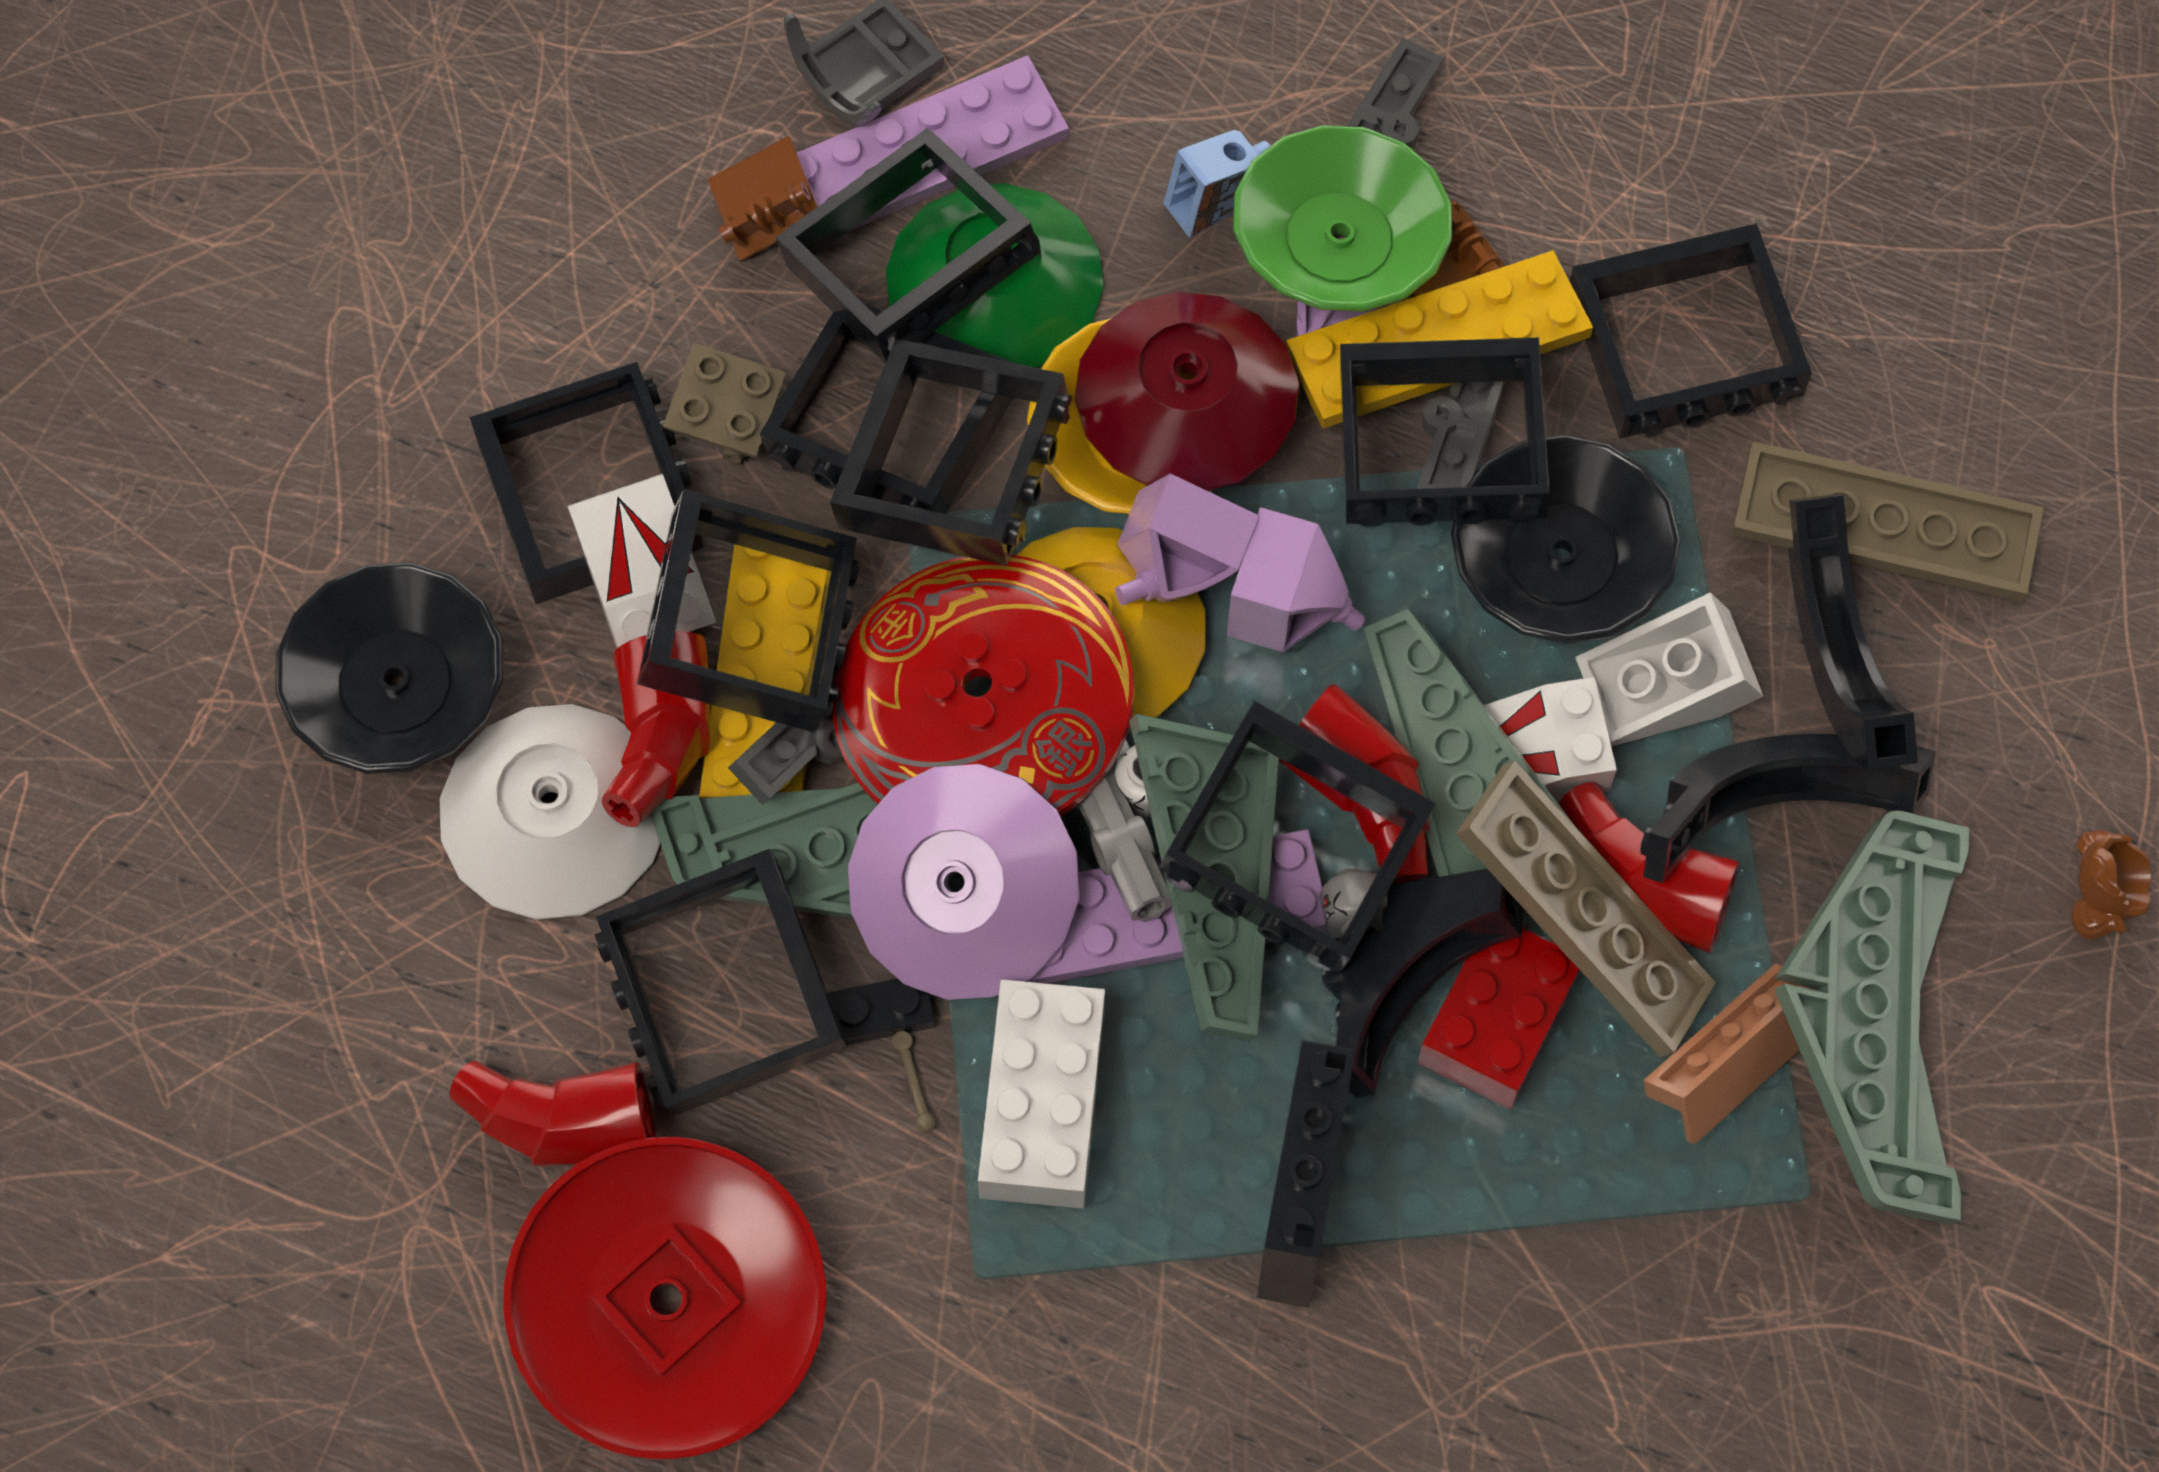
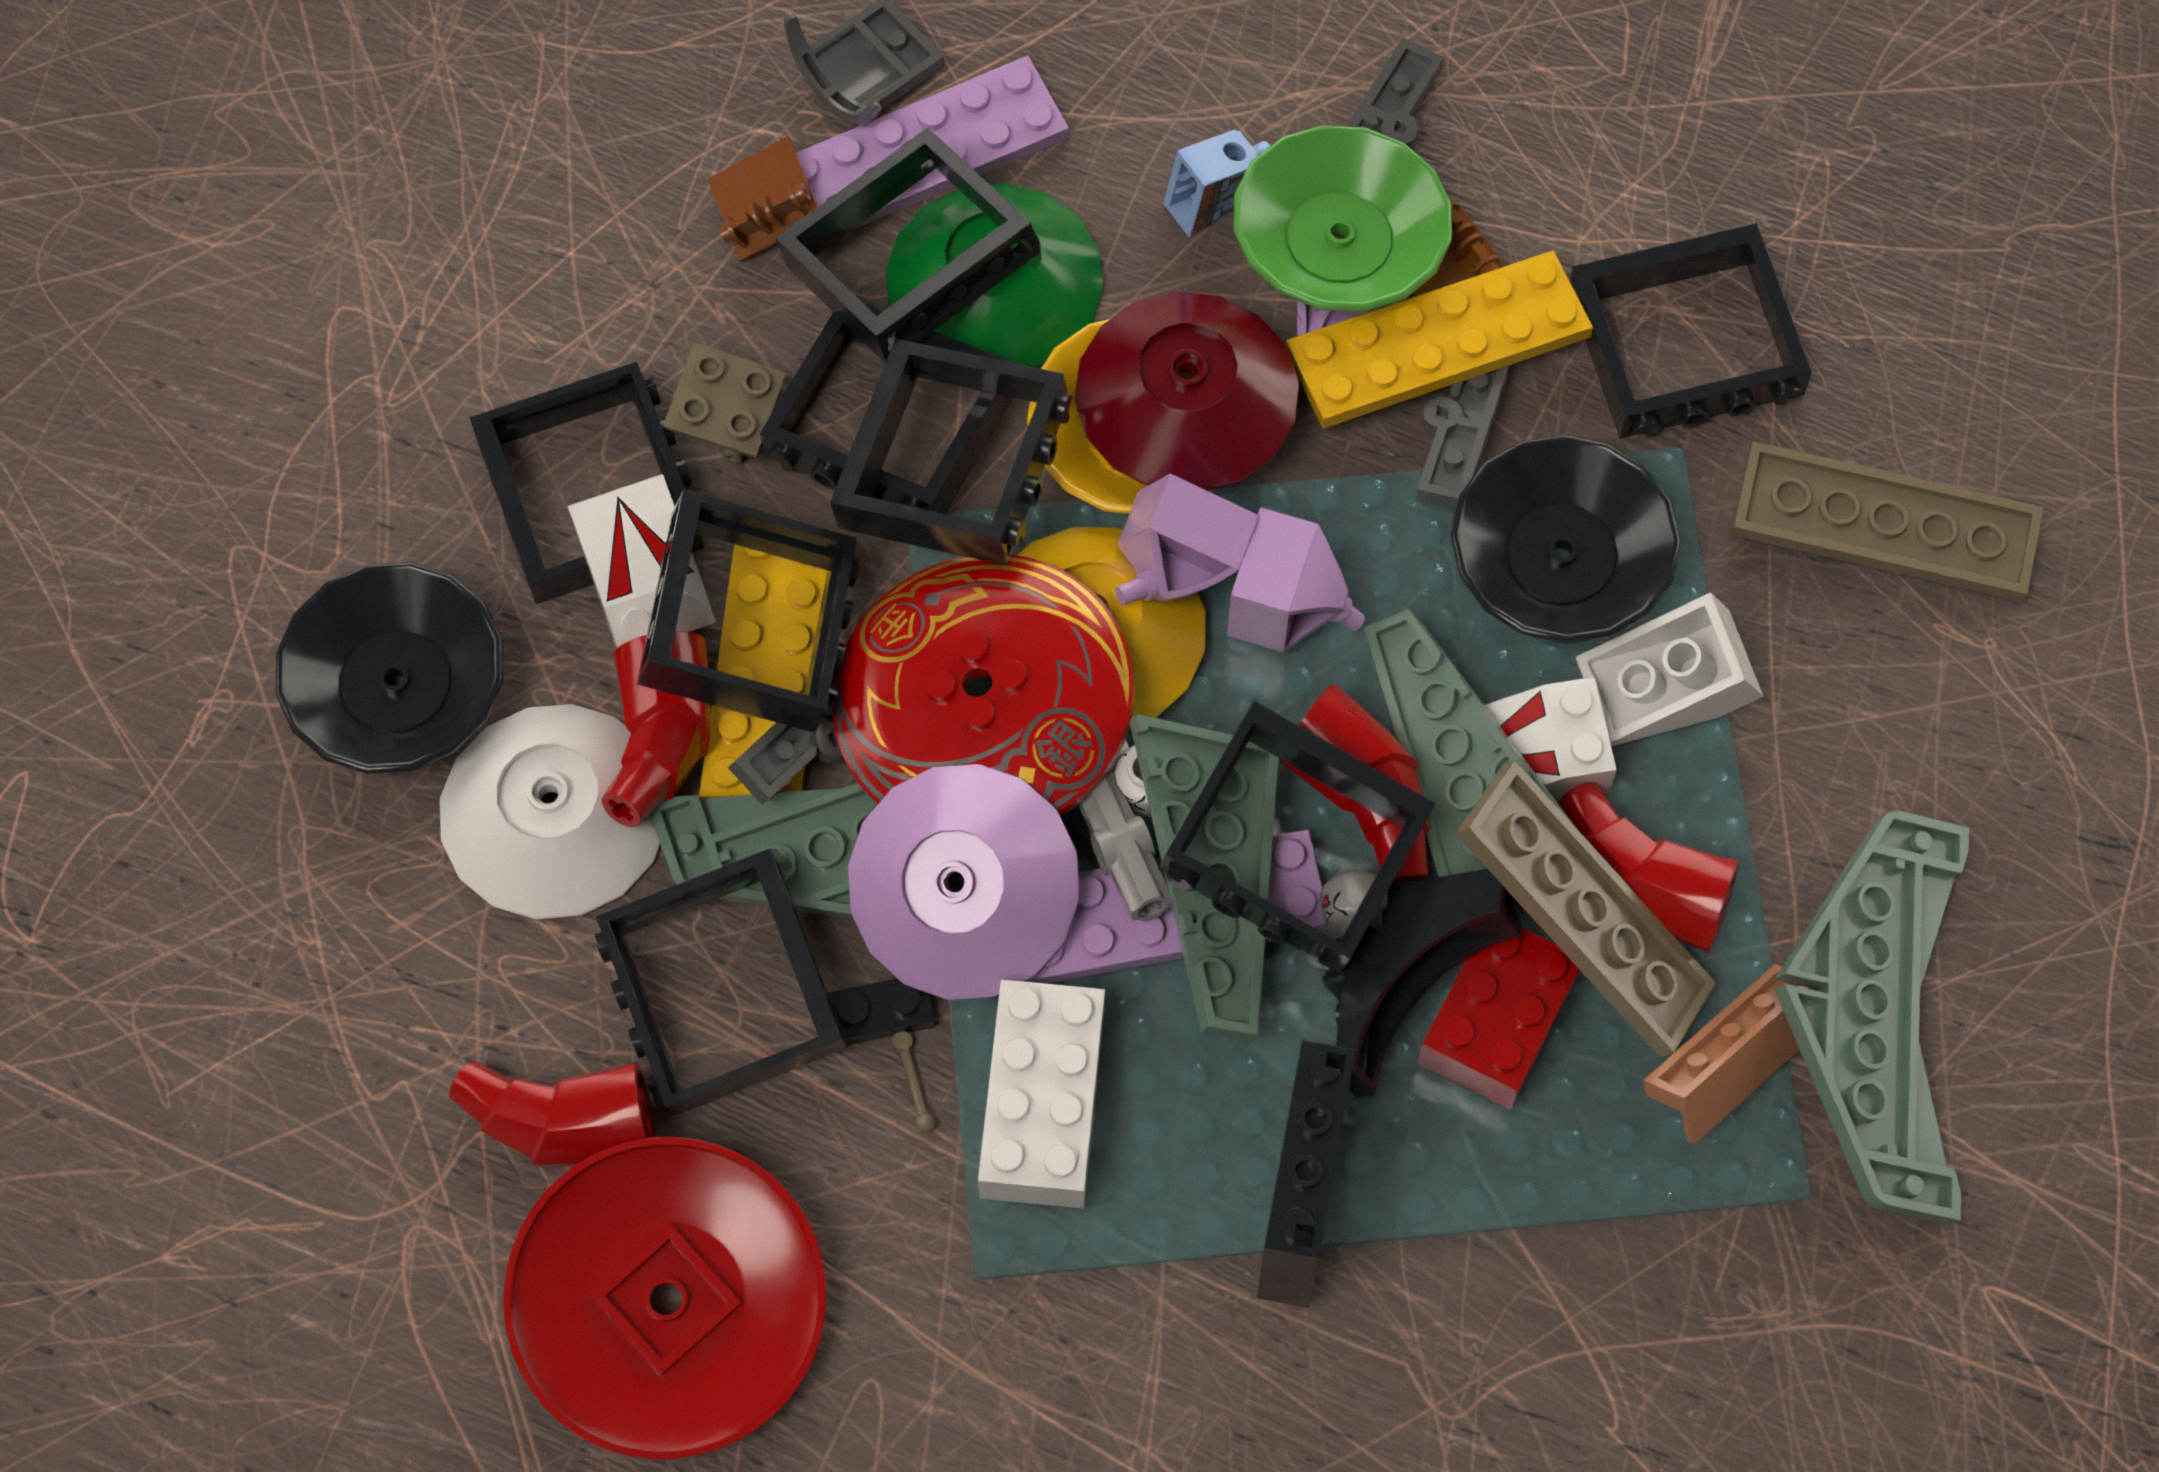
(1445, 363): black window -> none
(1770, 773): black arch -> none
(1856, 700): black arch -> none
(2112, 884): dark orange hair -> none

